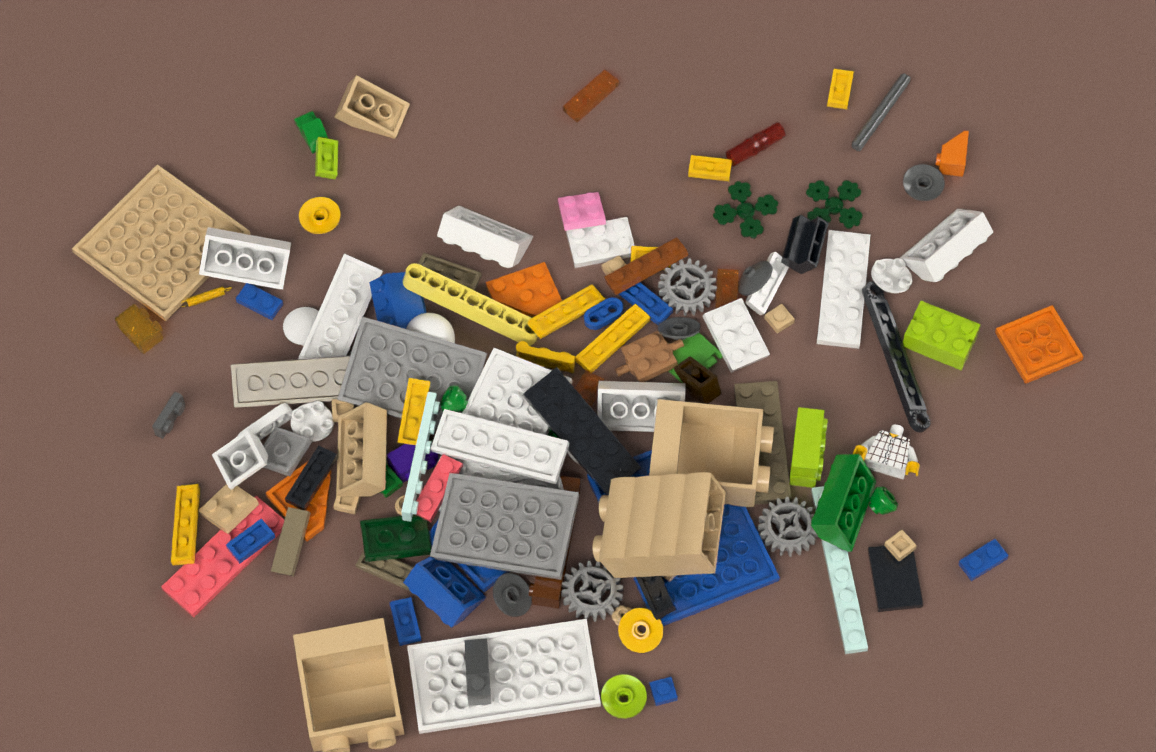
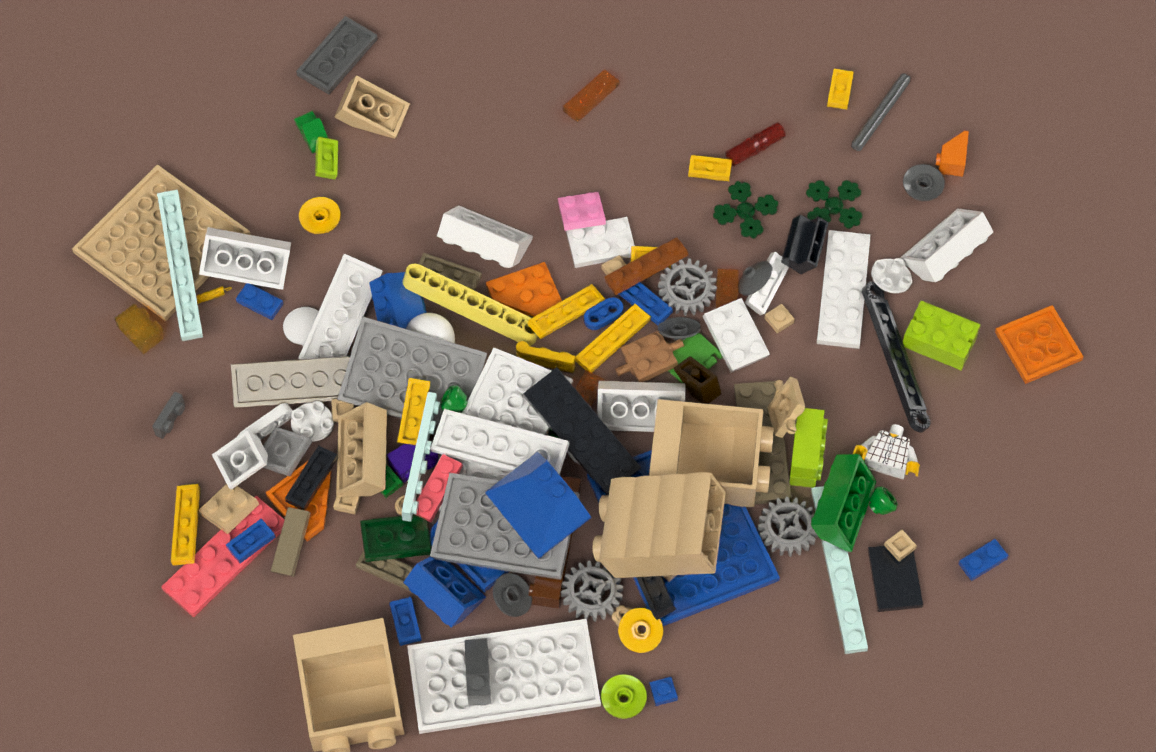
(180, 265): none -> light aqua plate
(337, 55): none -> dark grey plate
(538, 504): none -> blue slope
(786, 406): none -> tan plate

